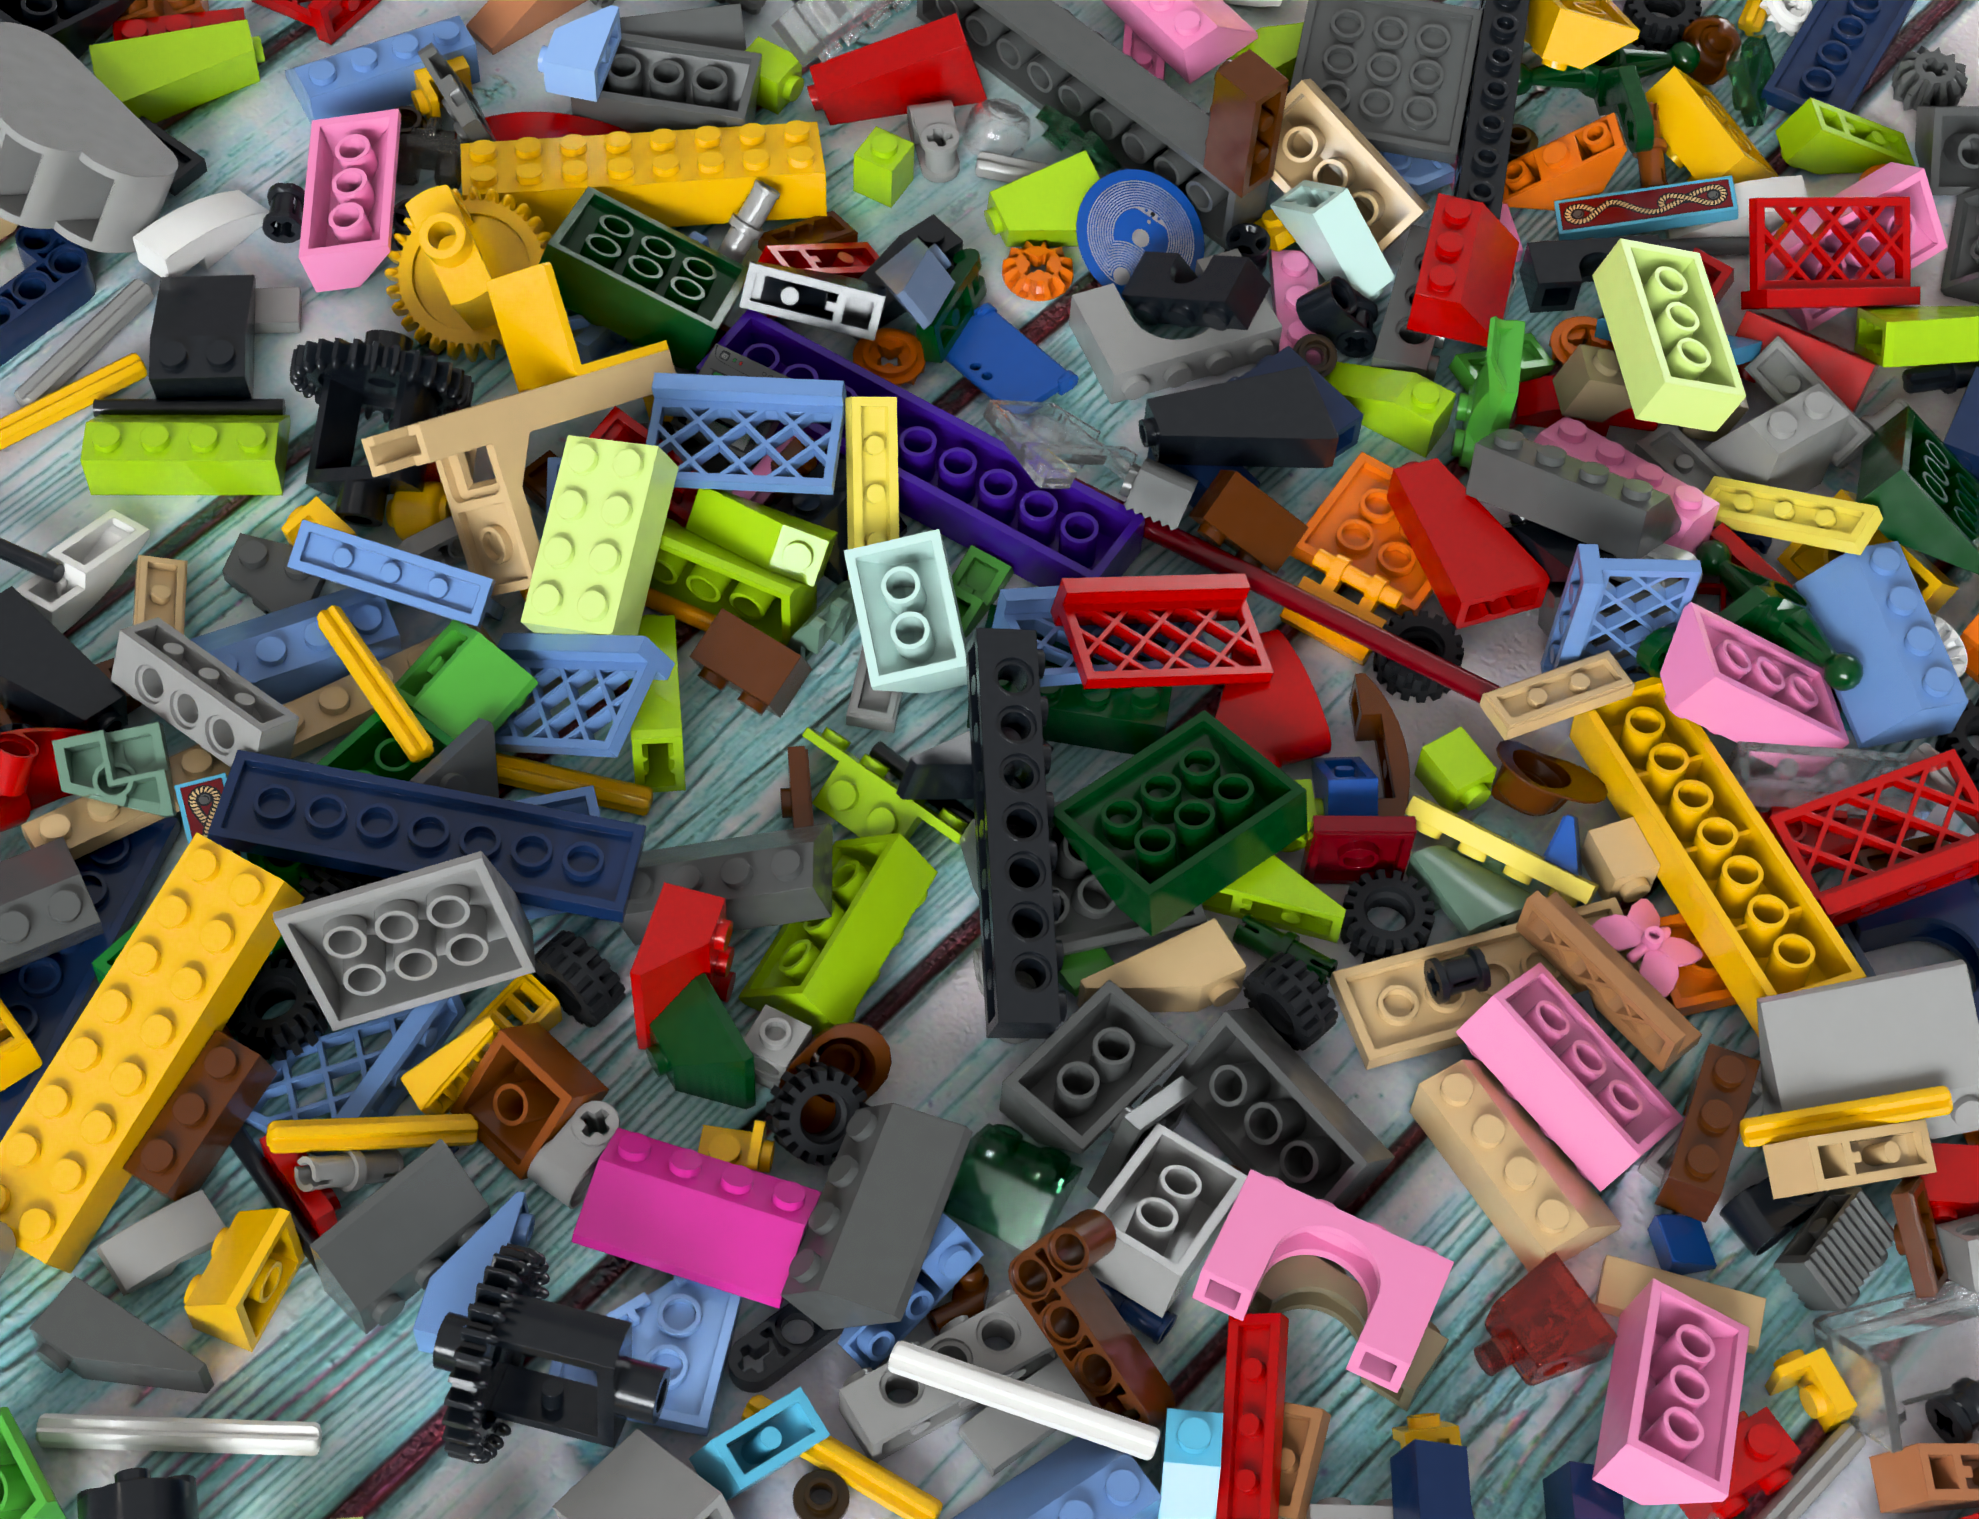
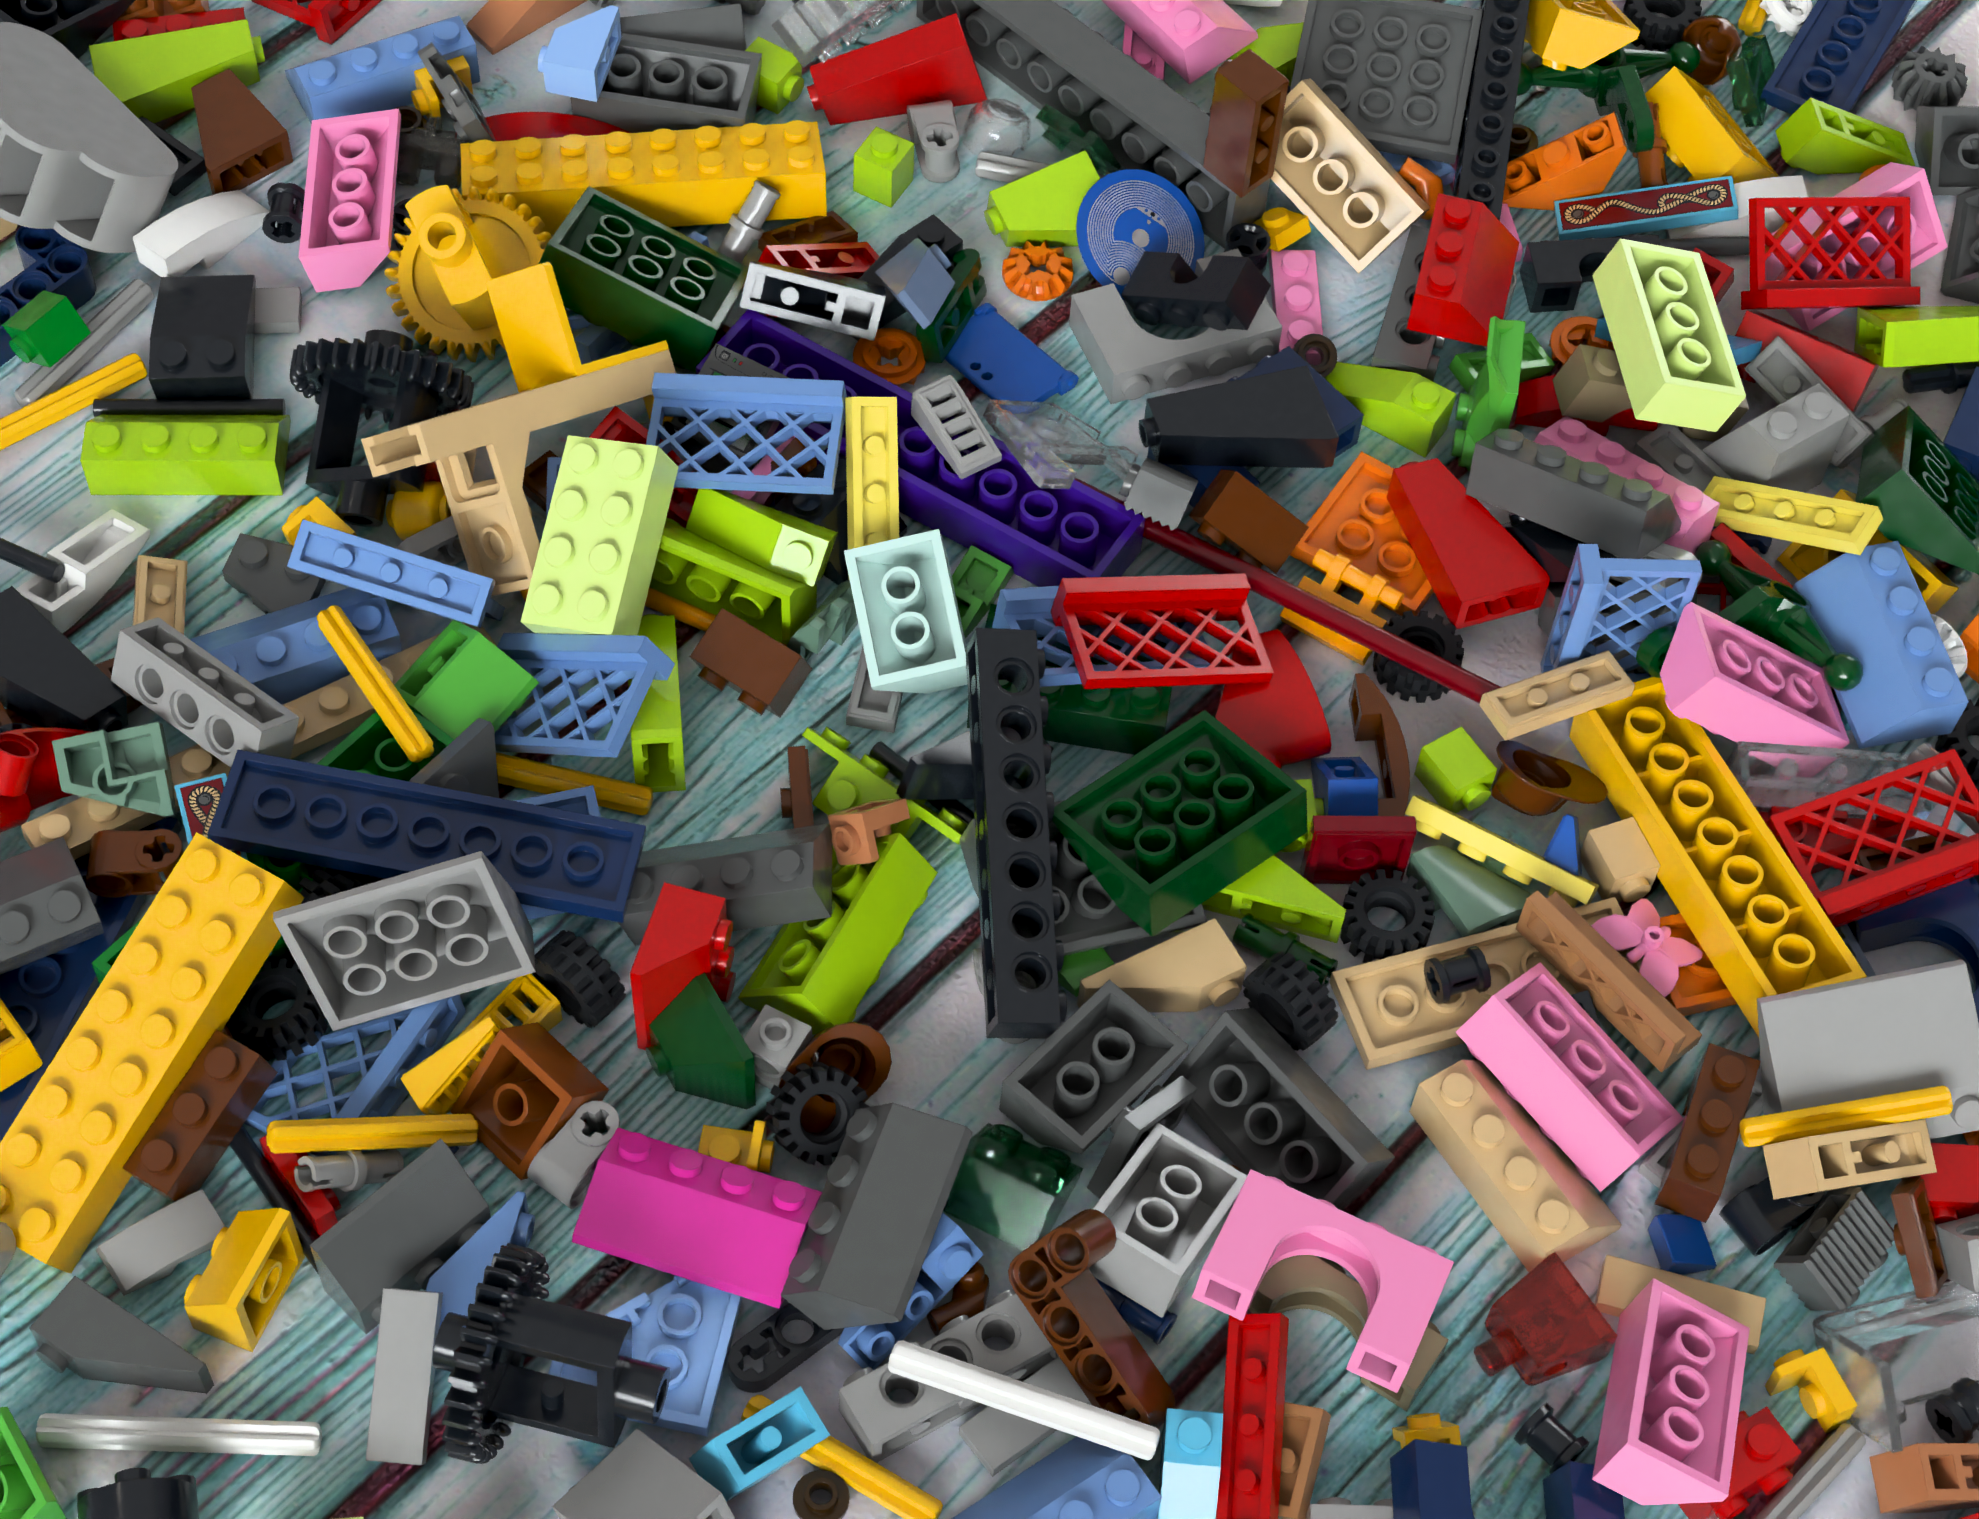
(45, 329): none -> green brick
(131, 861): none -> reddish brown piece
(237, 134): none -> reddish brown slope
(404, 1376): none -> light grey tile
(858, 826): none -> nougat bracket
(940, 401): none -> light grey slope
(1334, 235): light aqua slope -> none
(1340, 315): black piece -> none
(1425, 183): none -> orange arm
(1550, 1438): none -> black bush

